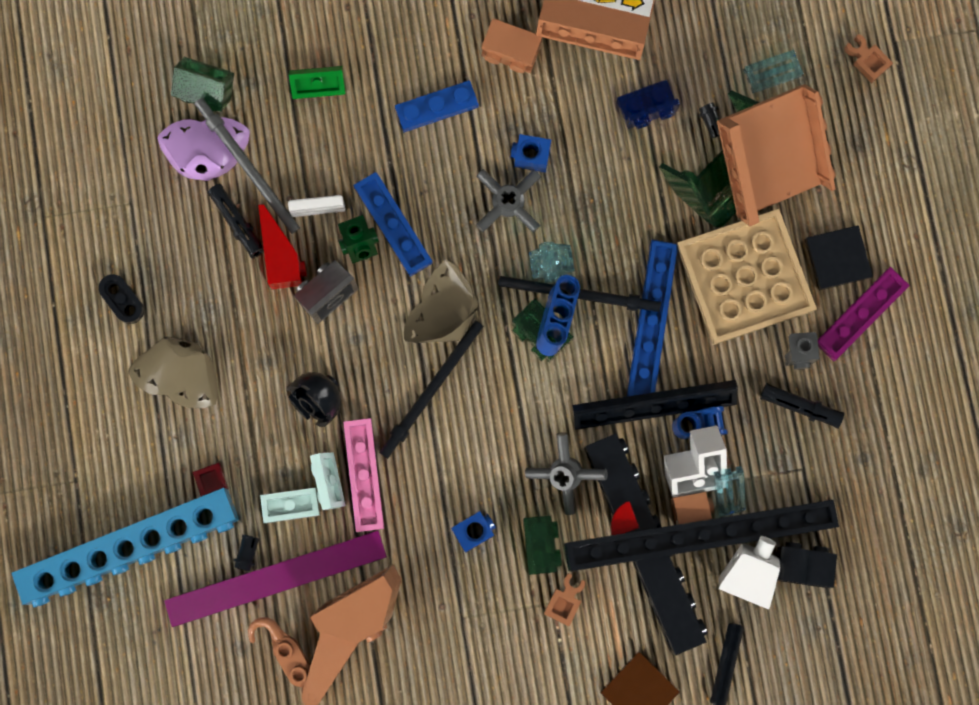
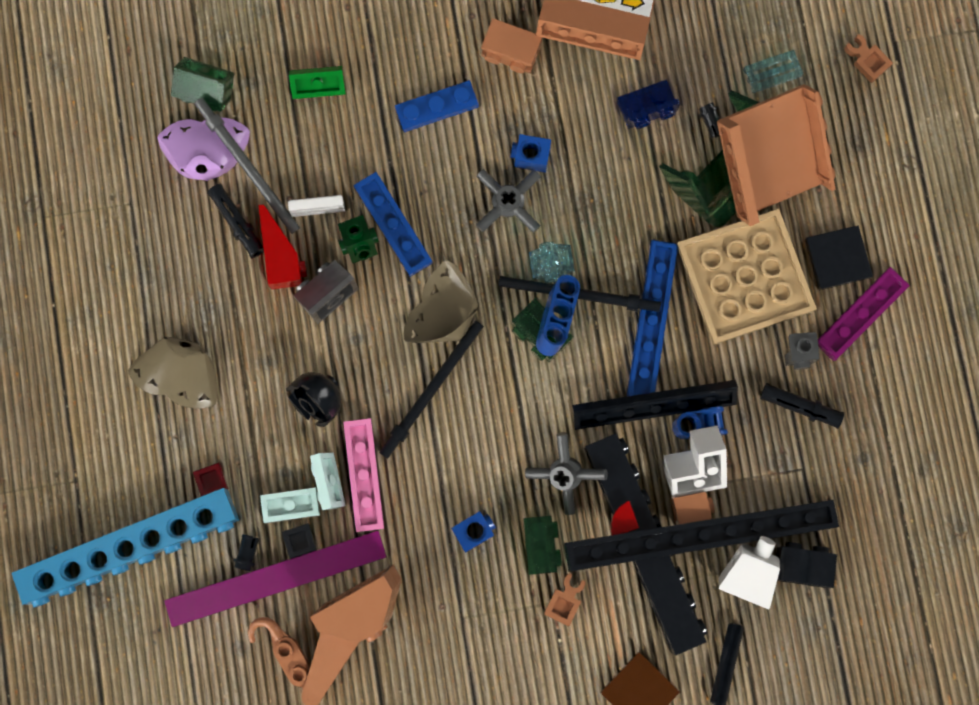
(122, 299): black plate -> none
(299, 541): none -> black plate
(727, 478): clear light blue tile -> none

